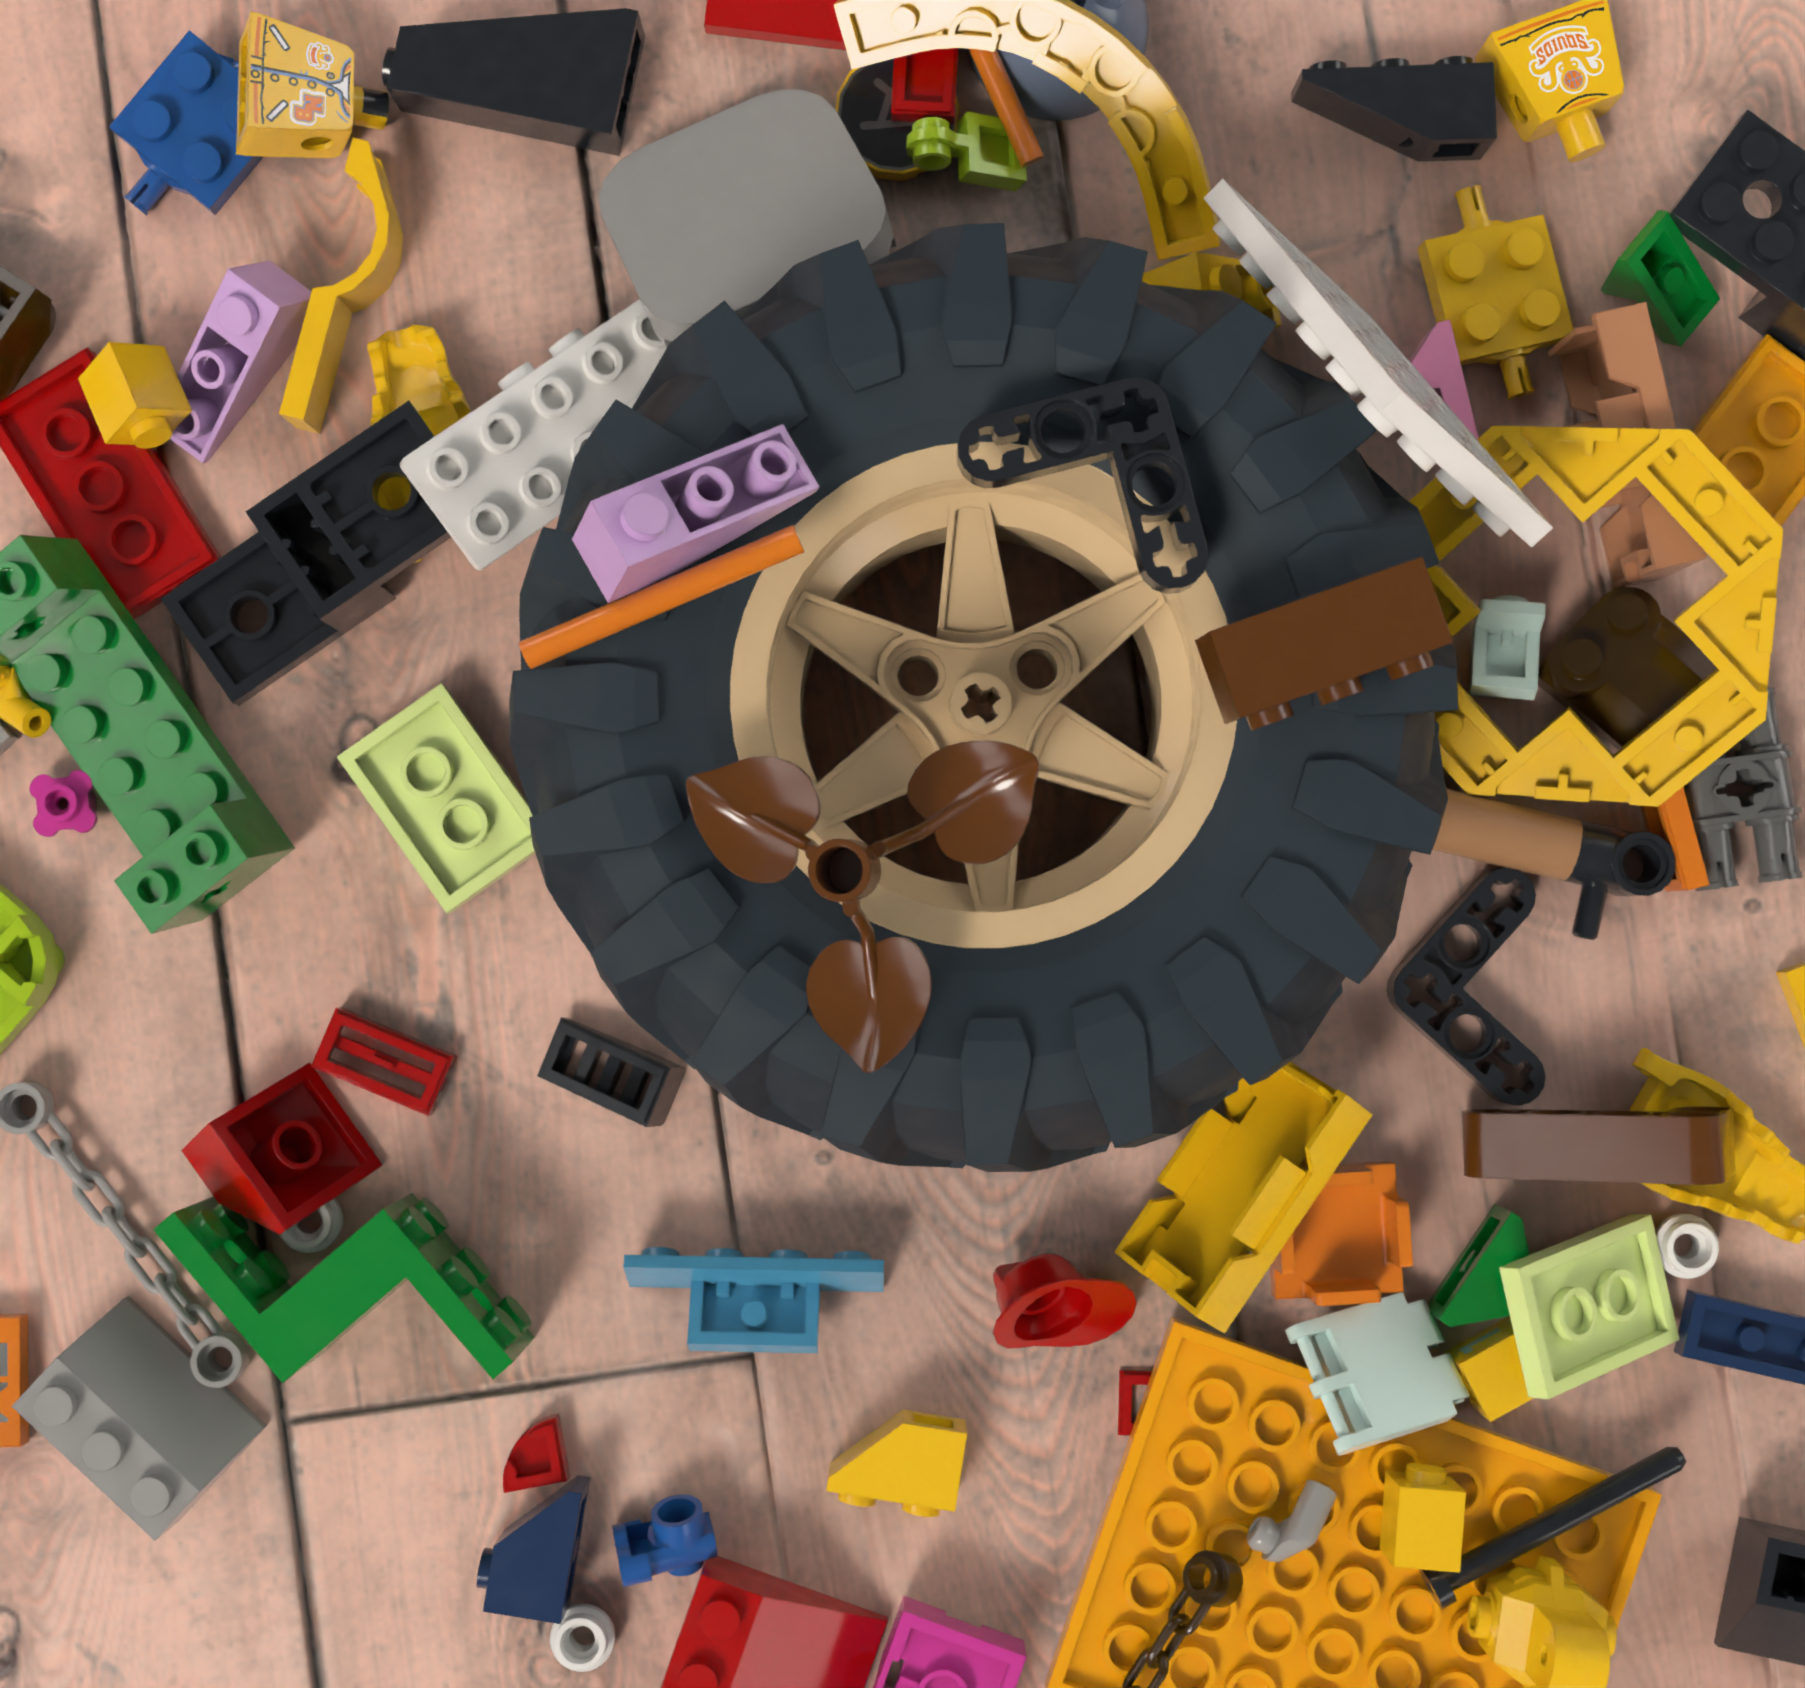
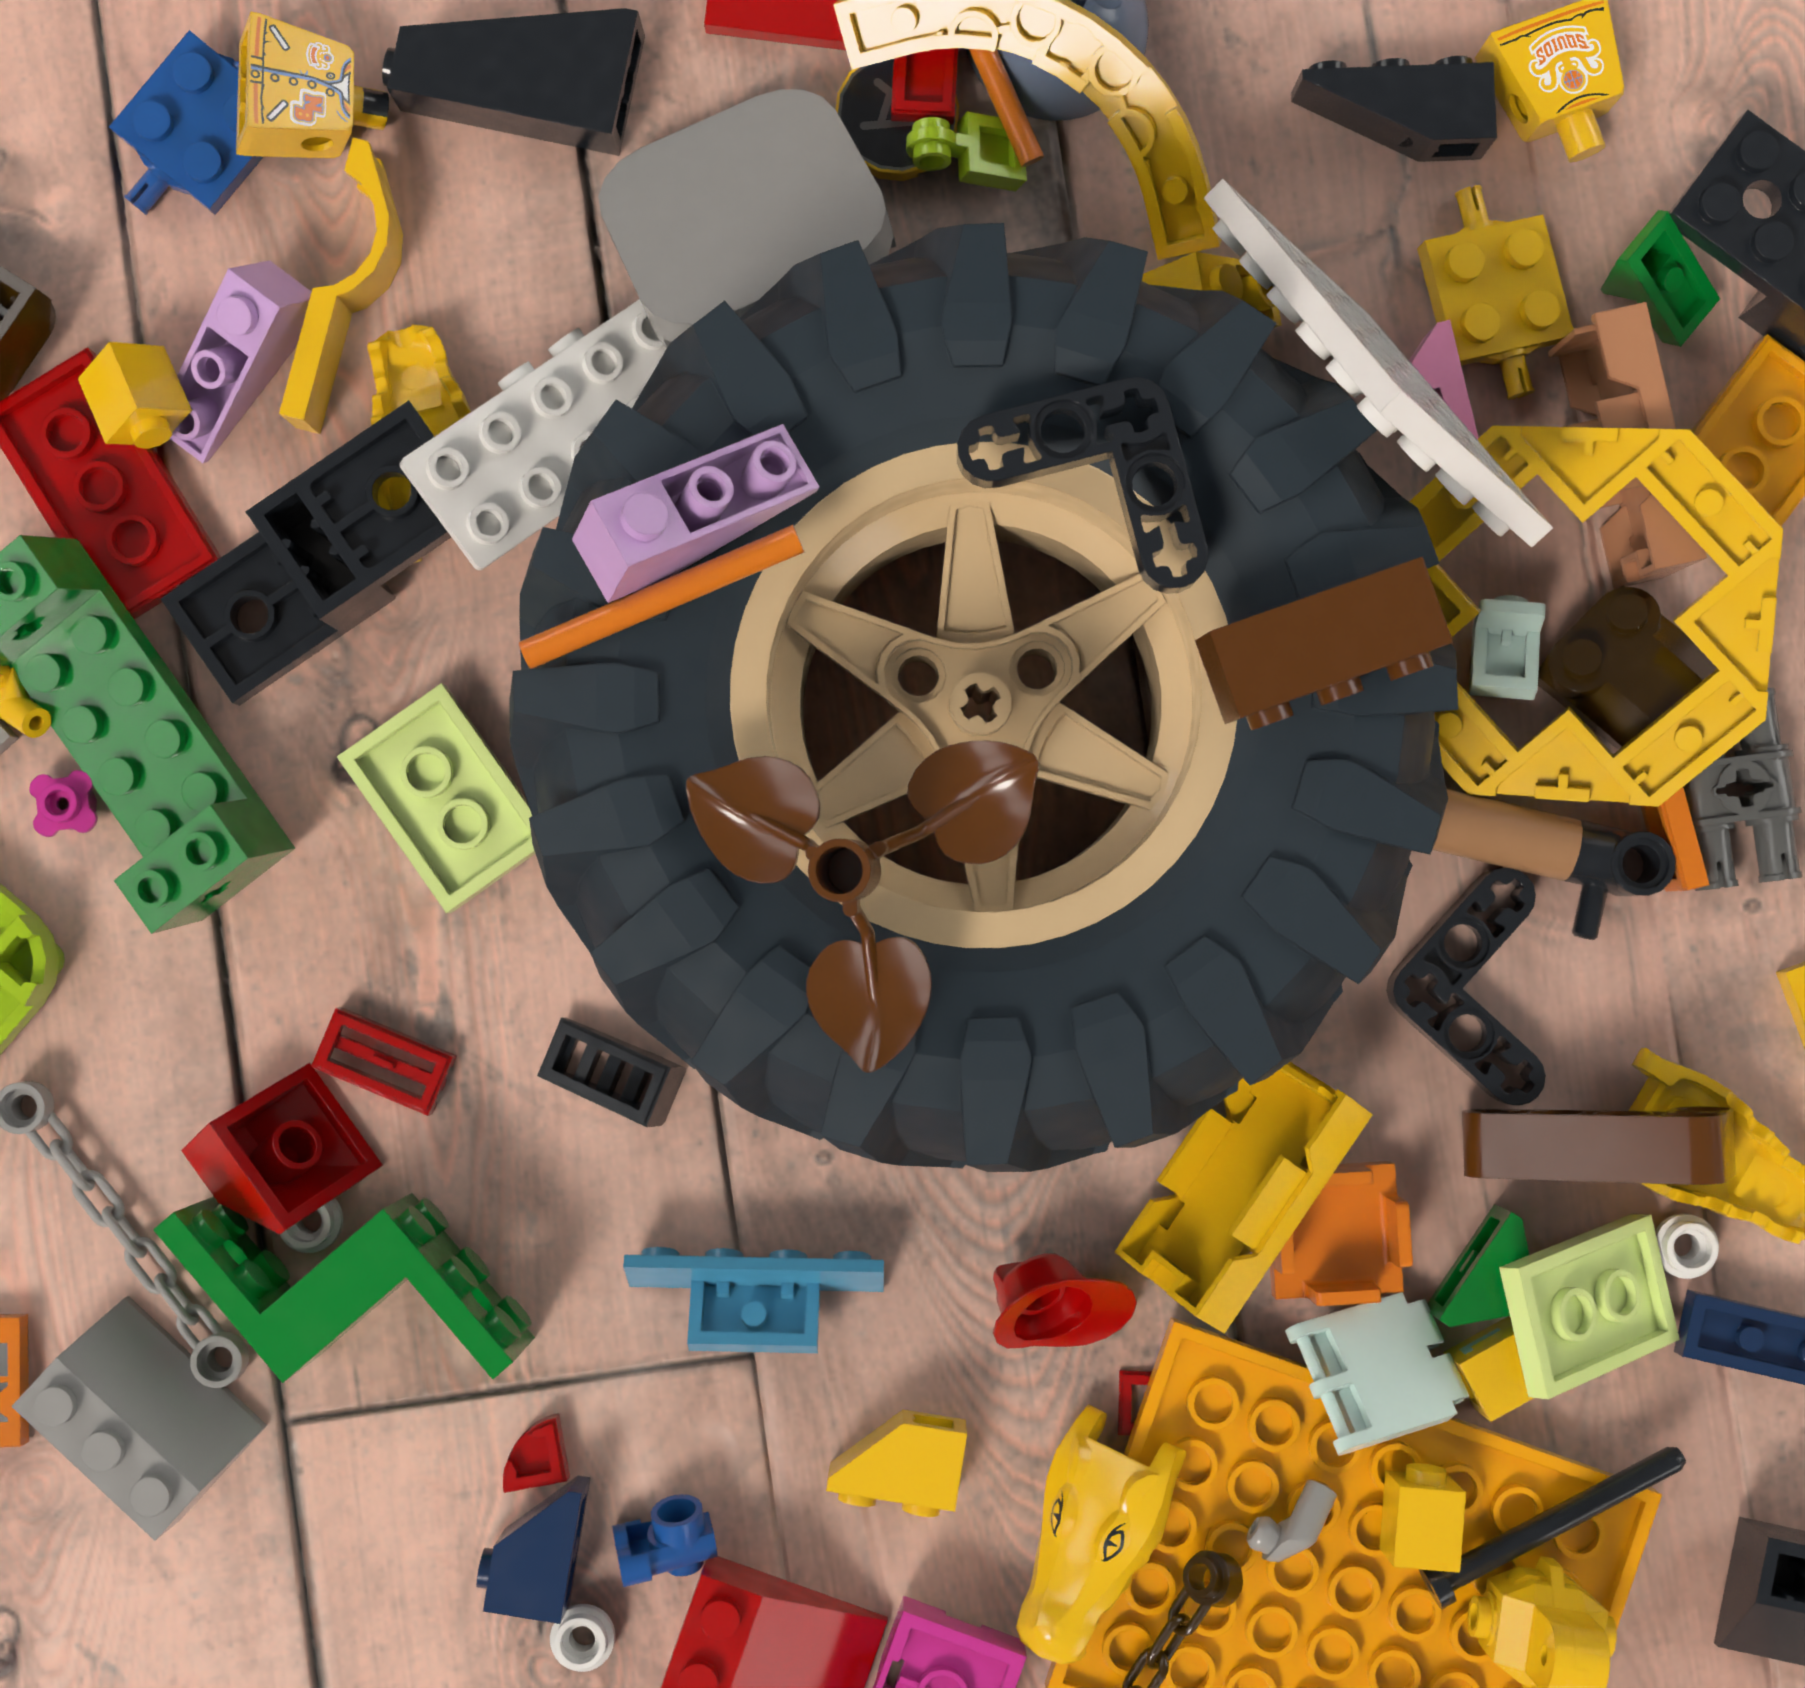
(1095, 1532): none -> yellow animal

